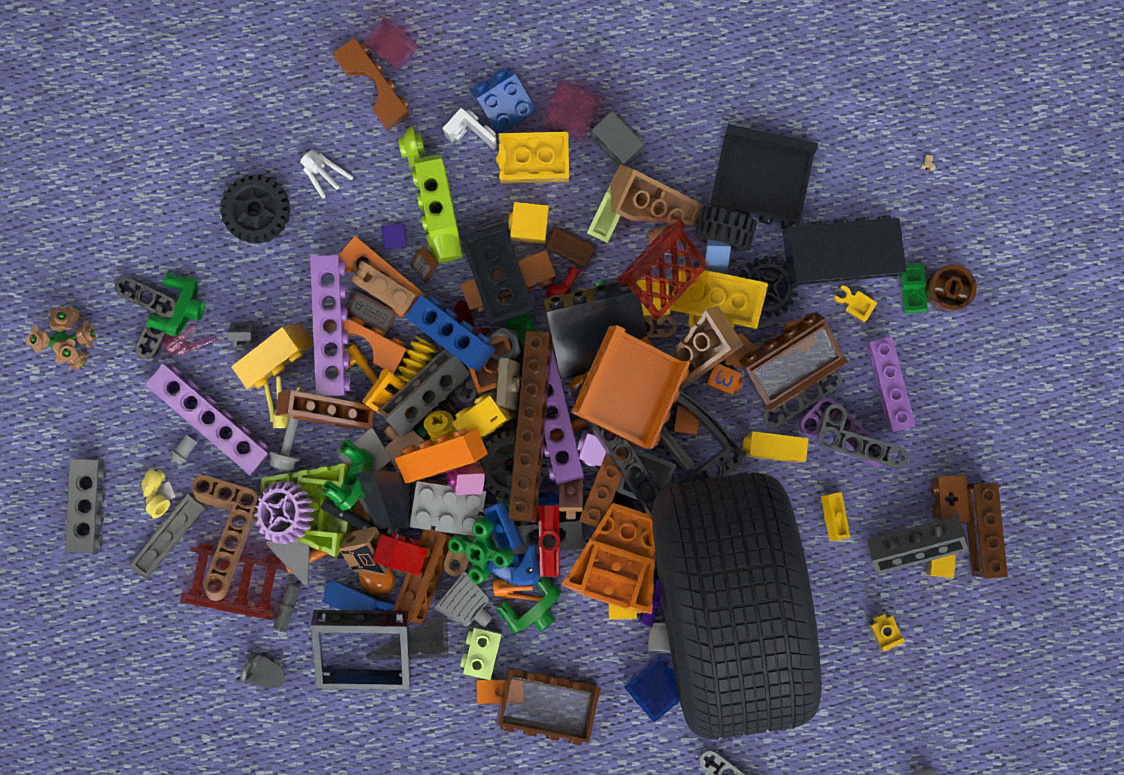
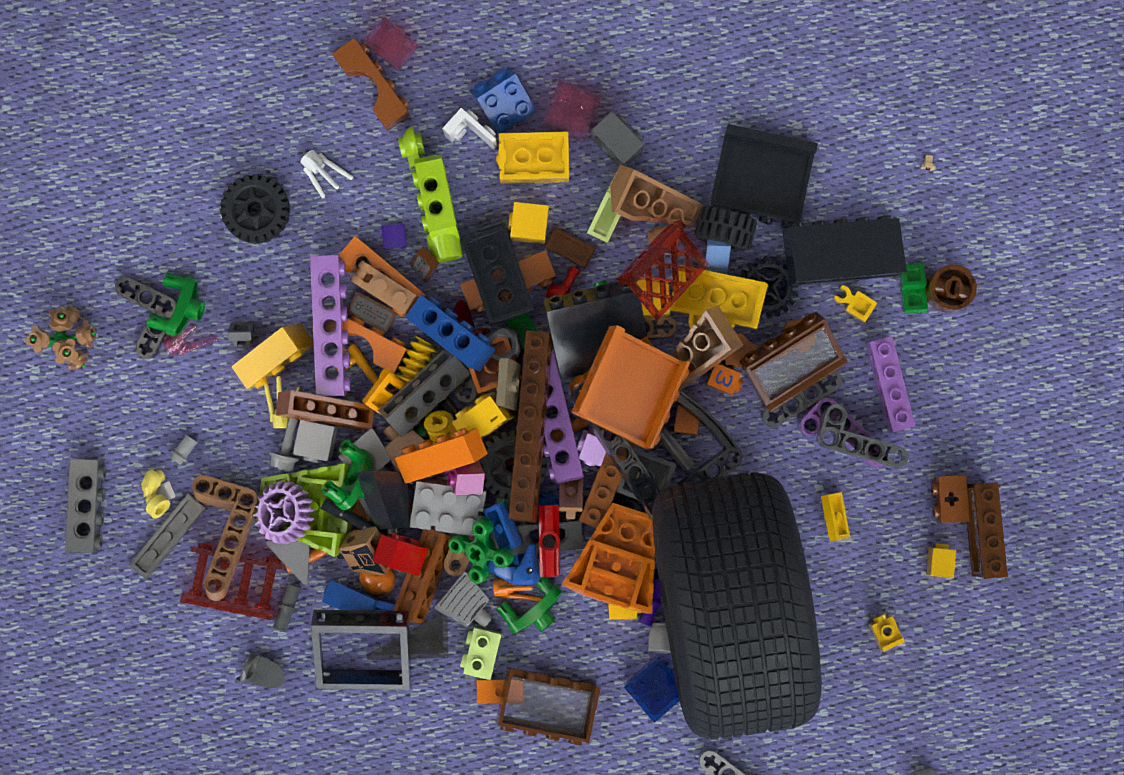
(160, 385): medium lavender brick -> none
(315, 441): none -> light grey head
(775, 447): yellow window -> none
(917, 544): dark grey brick -> none

